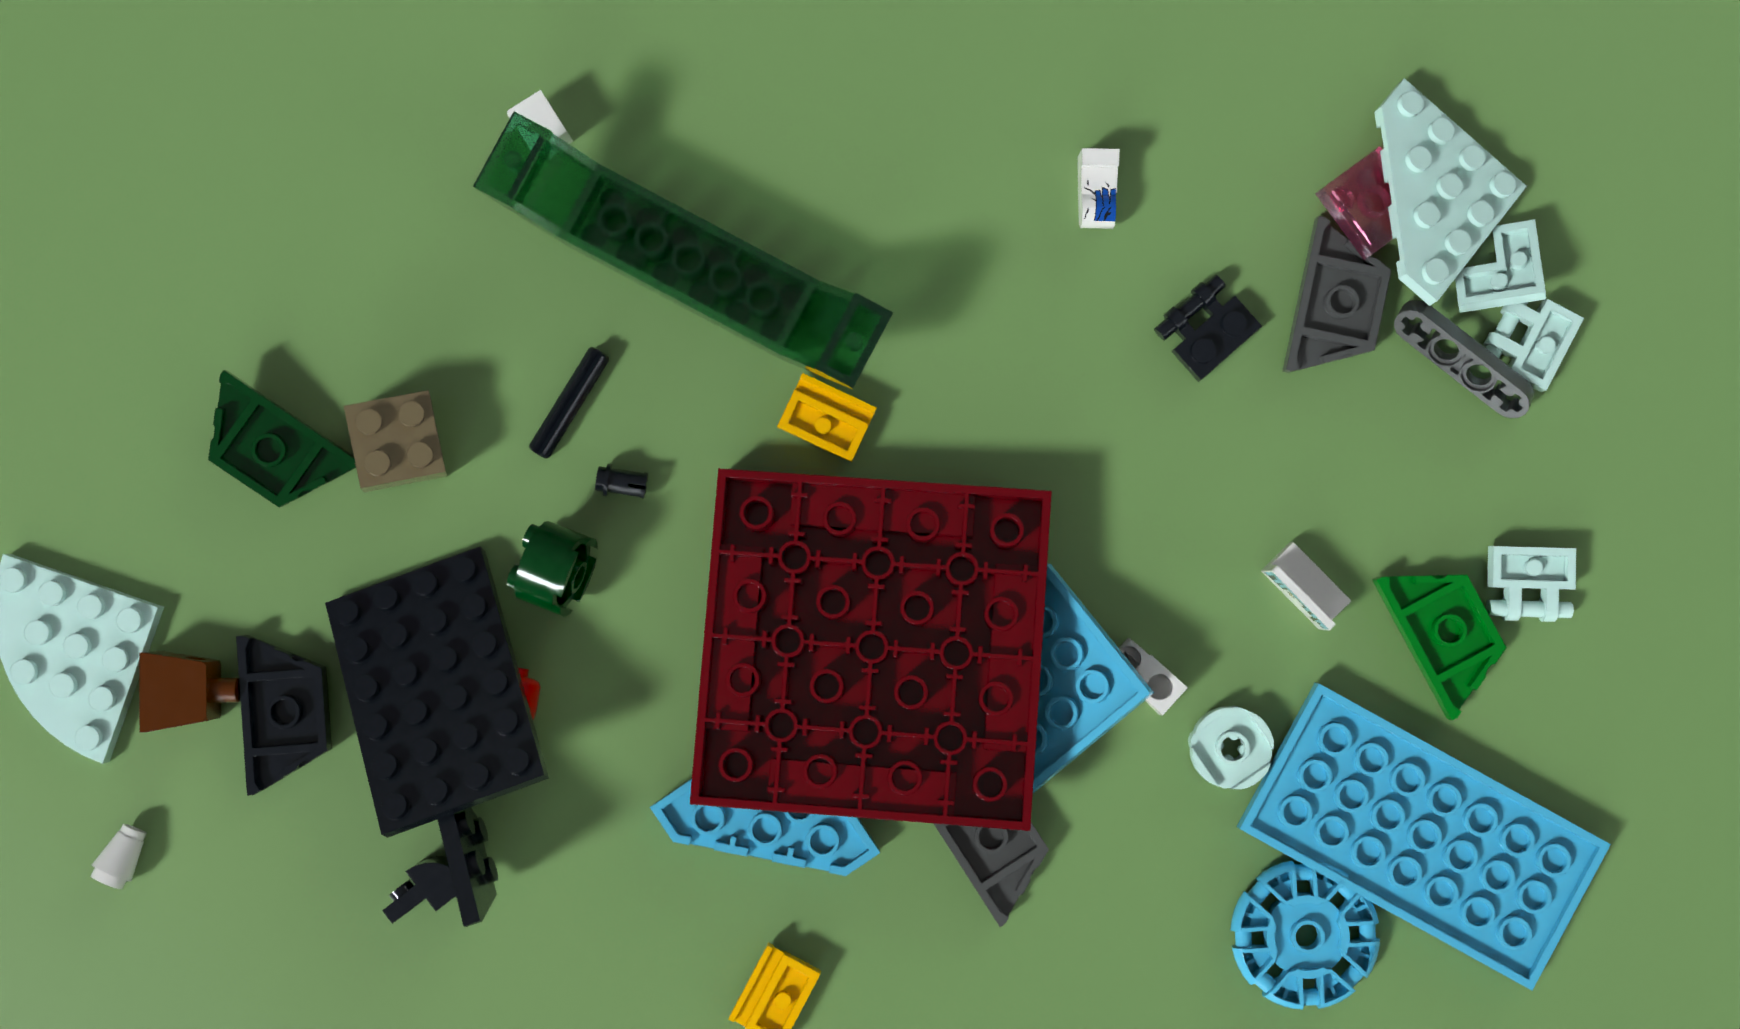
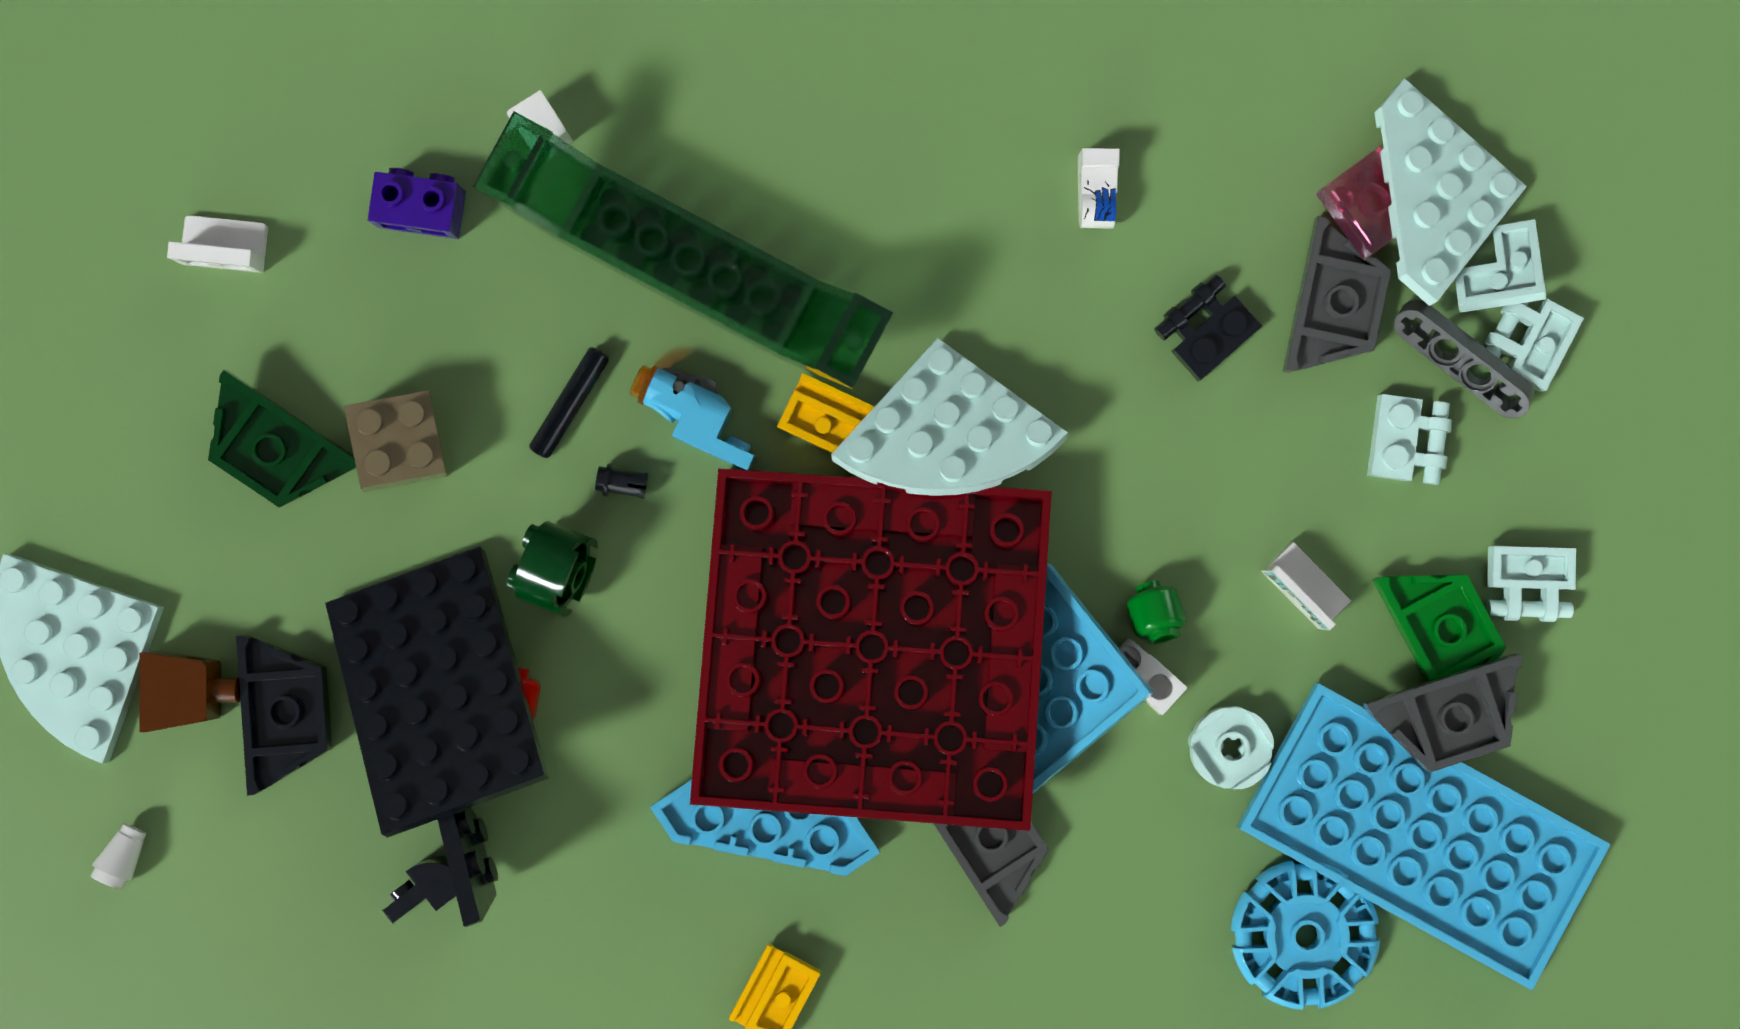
(221, 244): none -> white panel
(416, 203): none -> dark purple brick
(696, 407): none -> medium azure plate
(947, 431): none -> light aqua plate
(1156, 612): none -> green head
(1396, 437): none -> light aqua plate
(1453, 715): none -> dark grey wing

